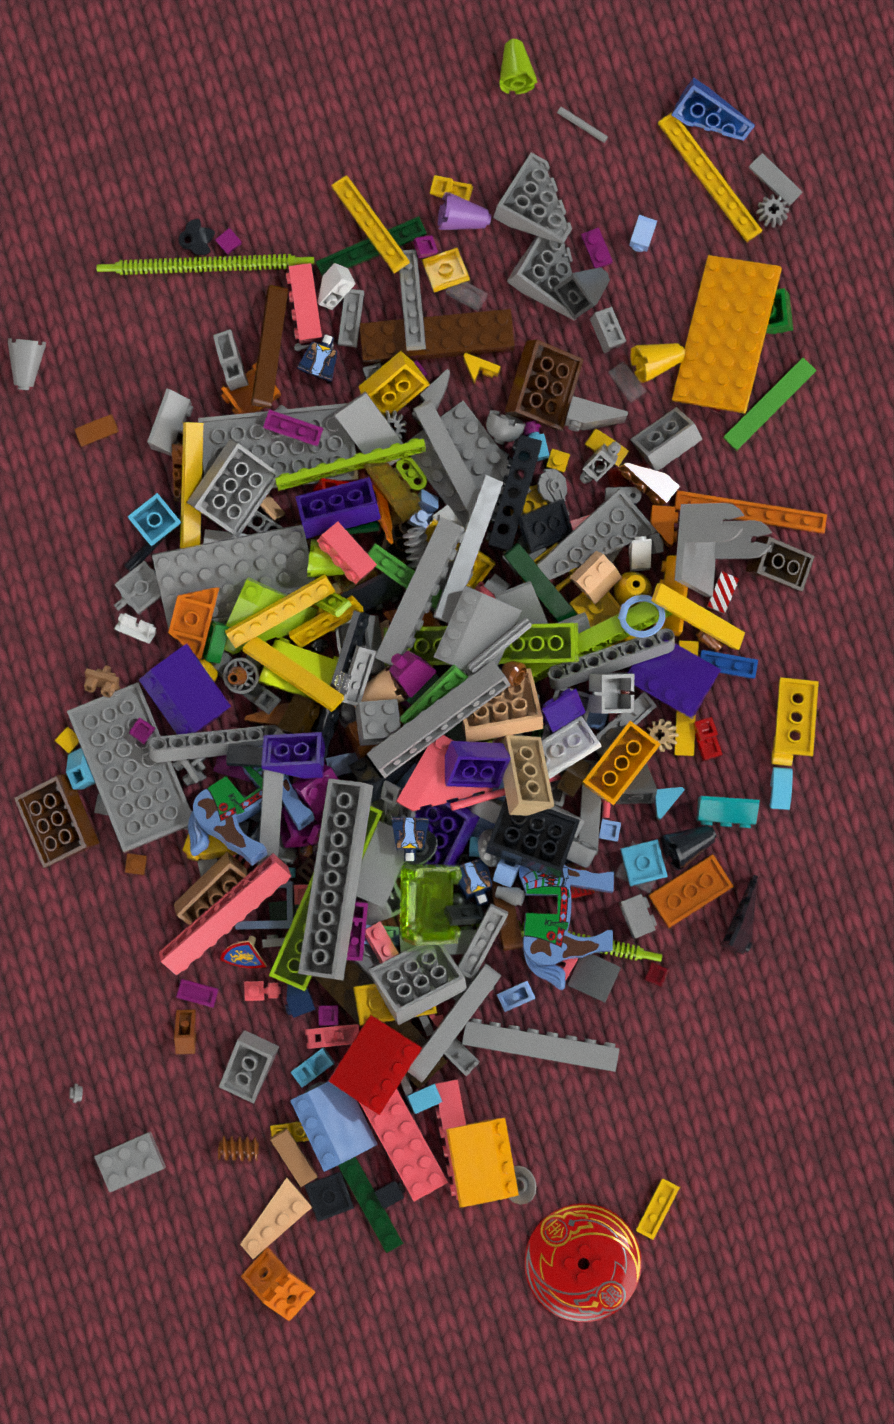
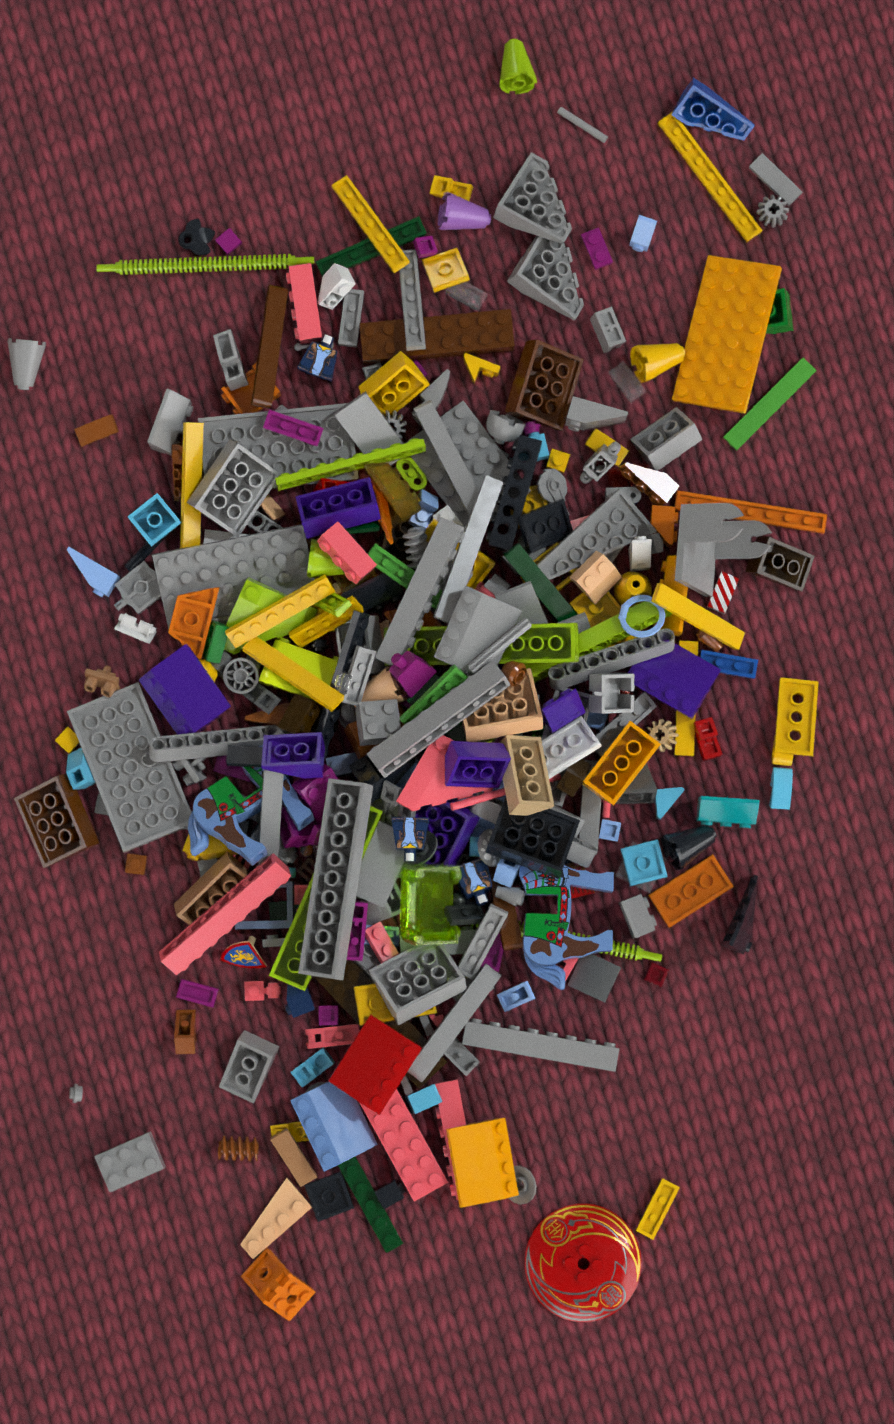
(97, 576): none -> light blue slope
(142, 730): magenta tile -> none
(240, 673): dark orange cone -> none
(494, 955): none -> magenta plate
(582, 290): dark grey slope -> none

